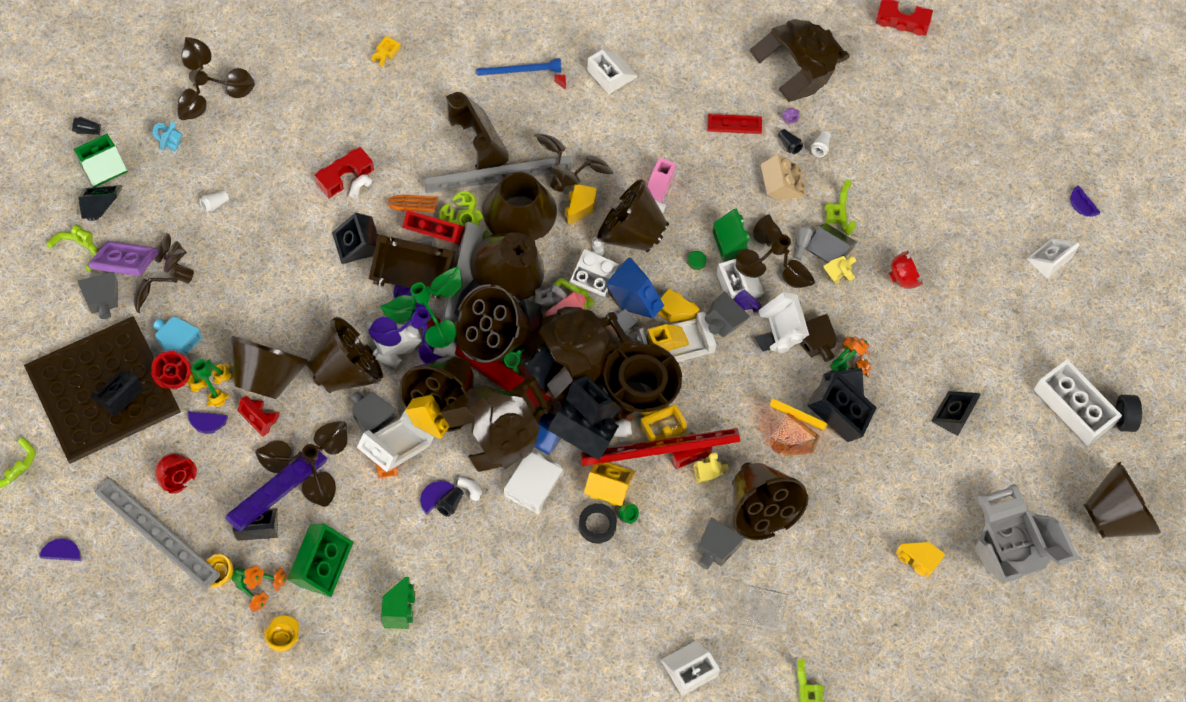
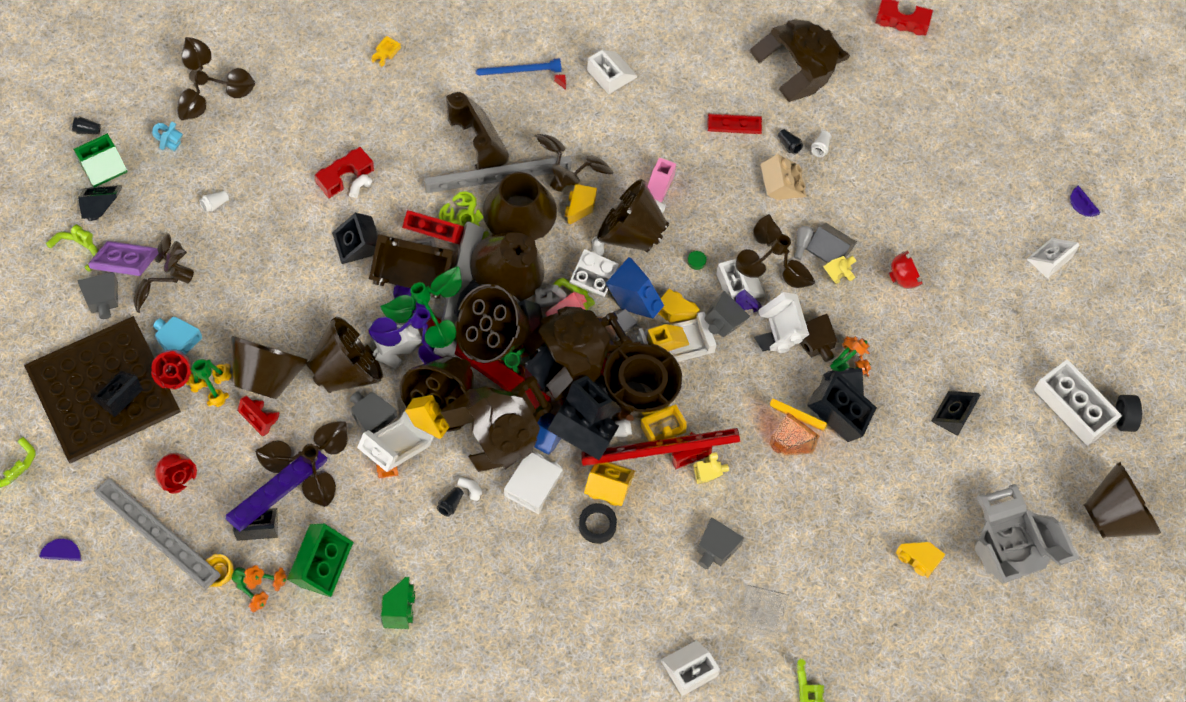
(207, 423): dark purple tile -> none
(282, 633): yellow hat -> none
(413, 207): orange window -> none
(433, 493): dark purple tile -> none
(628, 513): green tile -> none
(730, 235): green slope -> none
(766, 501): dark brown cone -> none
(791, 113): medium lavender plate -> none
(841, 218): lime piece -> none

